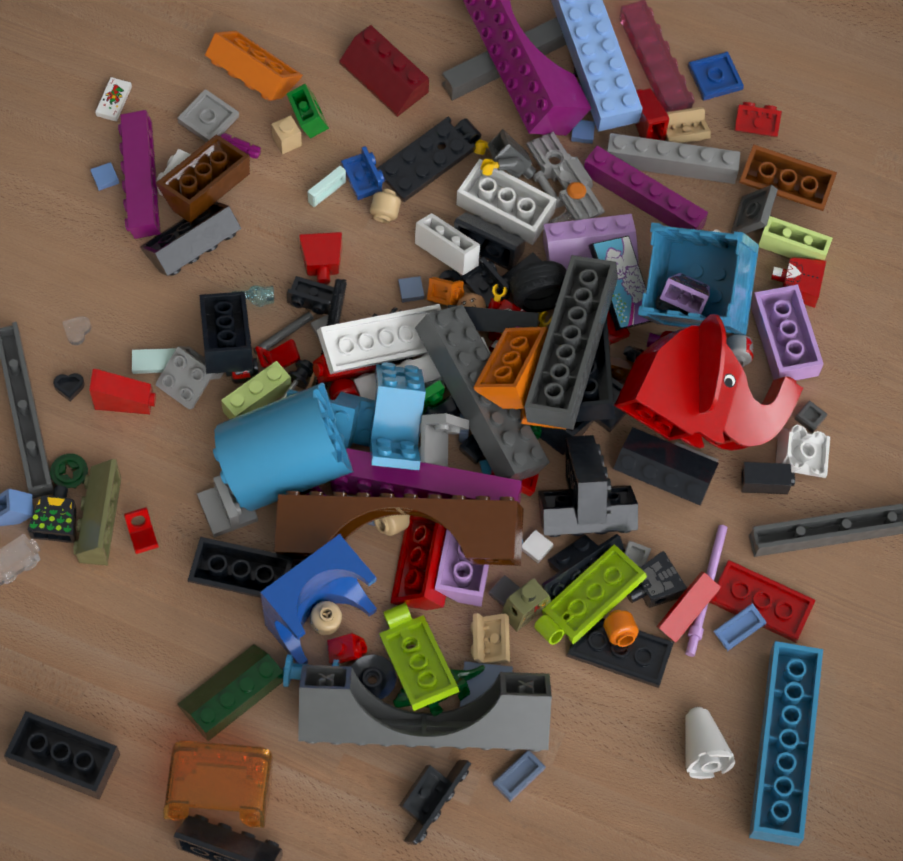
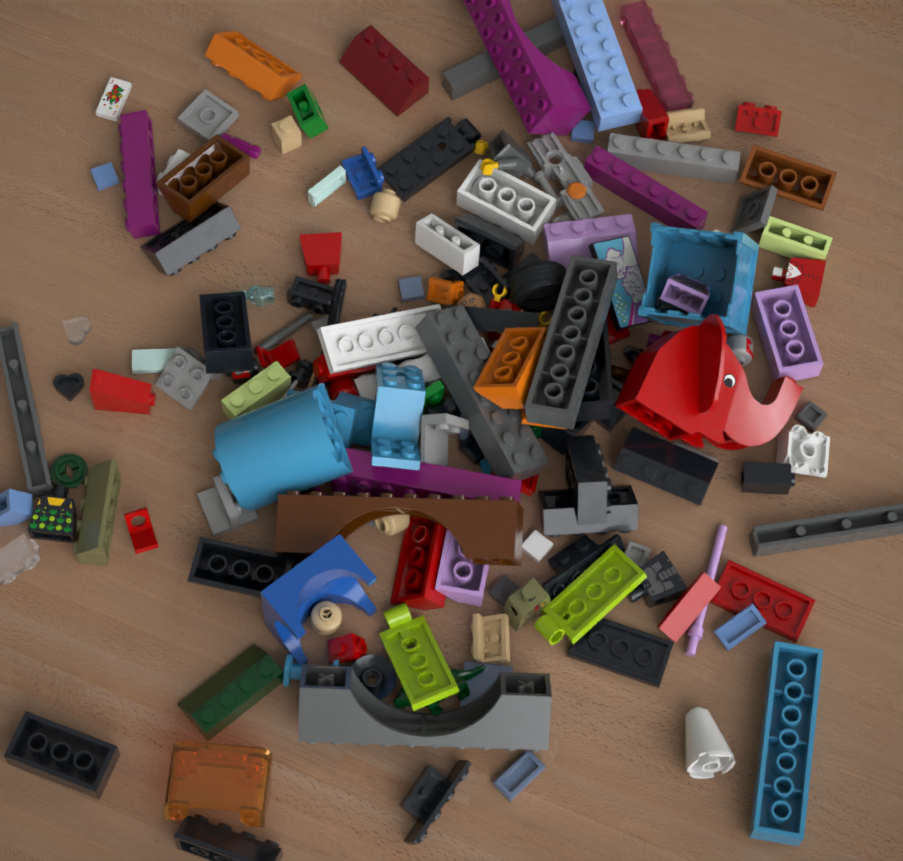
(621, 628): orange head -> none
(715, 76): blue tile -> none

